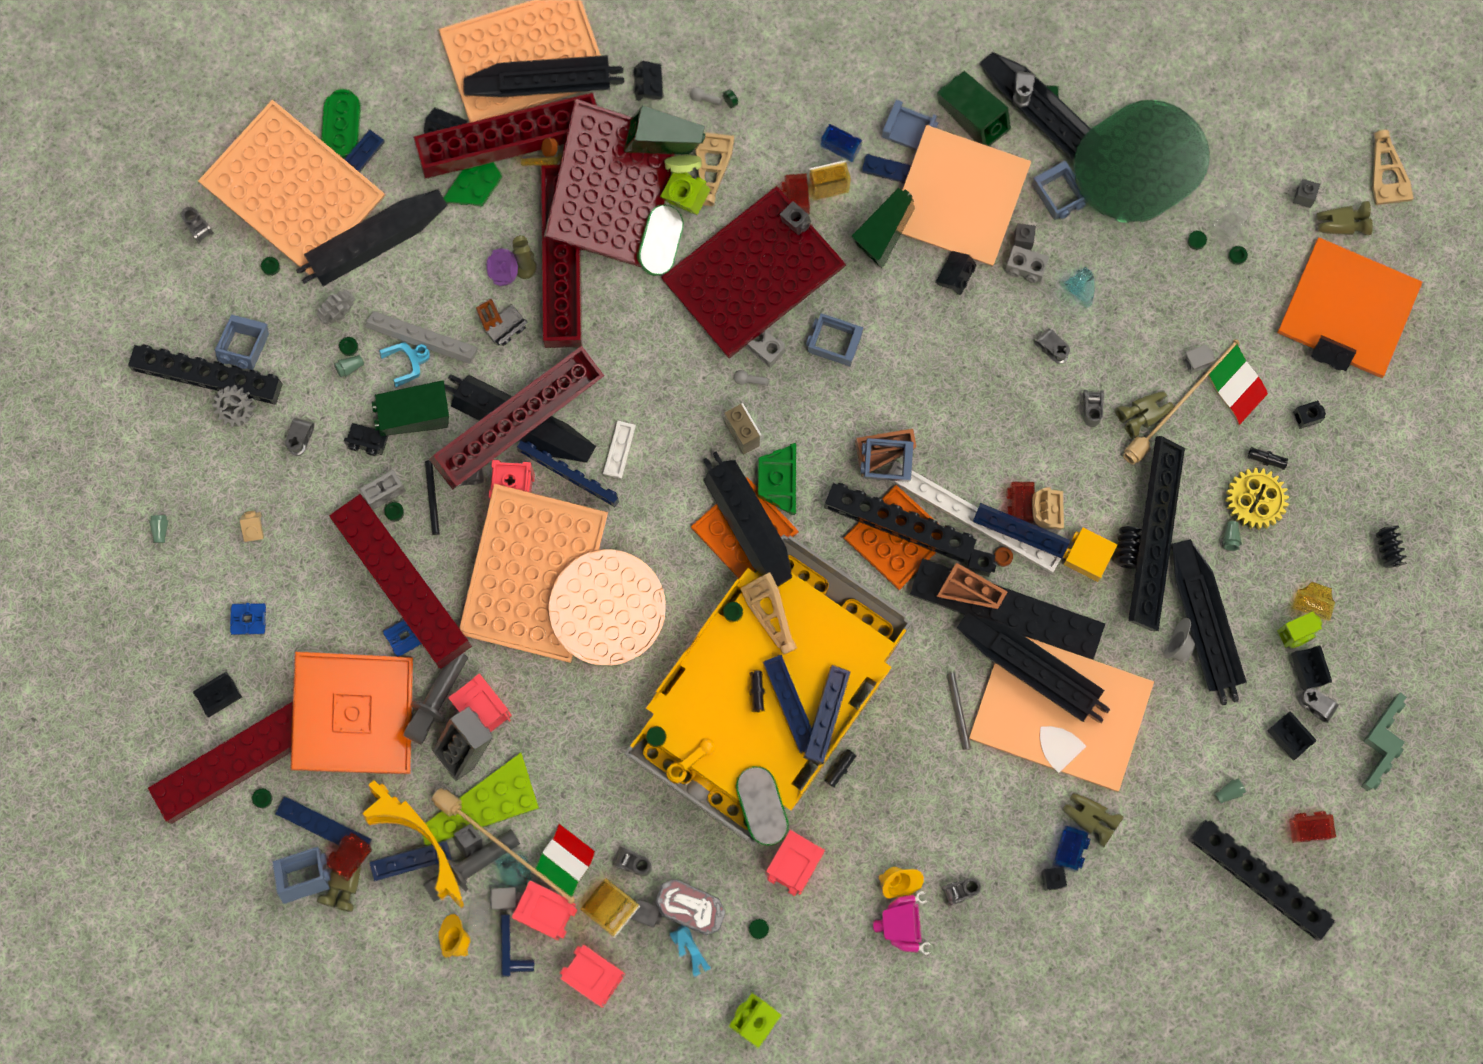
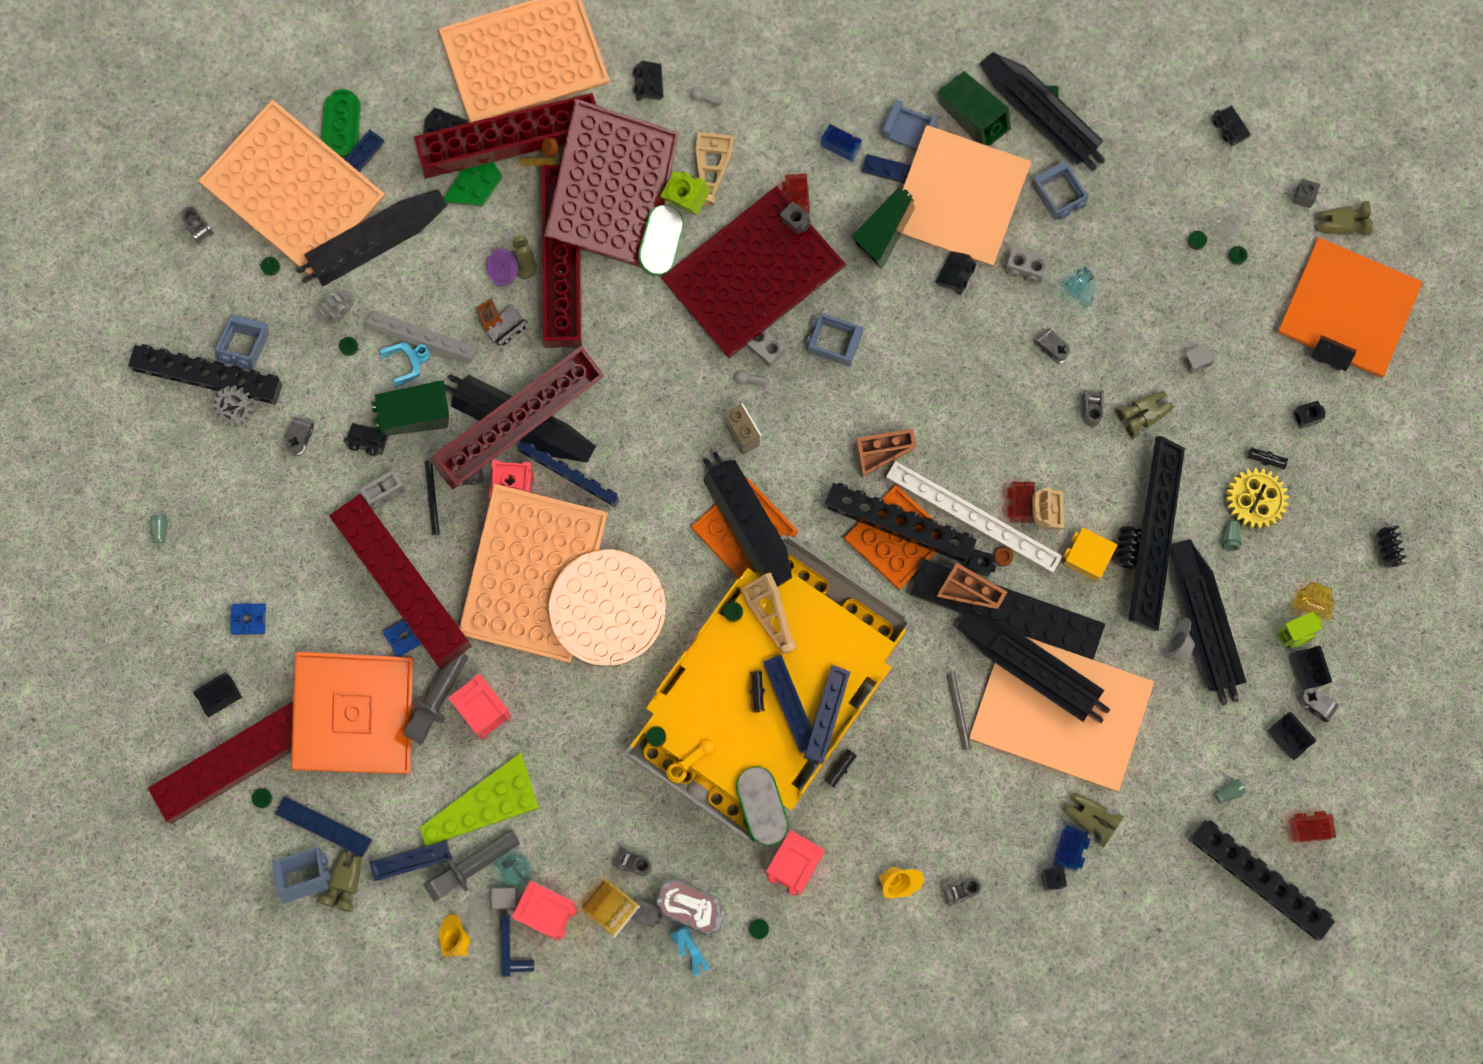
(251, 526): tan bracket -> none
(348, 365): sand green cone -> none
(348, 856): clear red brick -> none
(390, 810): yellow slope -> none
(394, 511): dark green tile -> none
(462, 743): dark grey brick -> none
(468, 840): flat silver brick -> none
(543, 77): black hinge -> none
(561, 862): flag -> none
(592, 975): coral container -> none
(619, 450): white tile -> none
(662, 133): slope -> none
(683, 163): yellowish green tile -> none
(730, 98): dark green tile -> none
(754, 1020): lime brick -> none
(778, 478): green wing -> none
(829, 180): clear yellow piece -> none
(902, 924): dark pink torso -> none
(907, 459): sand blue window -> none
(1021, 530): dark blue plate -> none
(1023, 88): flat silver piece -> none
(1024, 236): dark grey brick -> none
(1059, 746): white sticker -> none
(1141, 161): clear green tile -> none
(1231, 125): none -> black bracket
(1233, 382): flag -> none
(1384, 742): sand green bracket -> none
(1389, 192): tan plate -> none

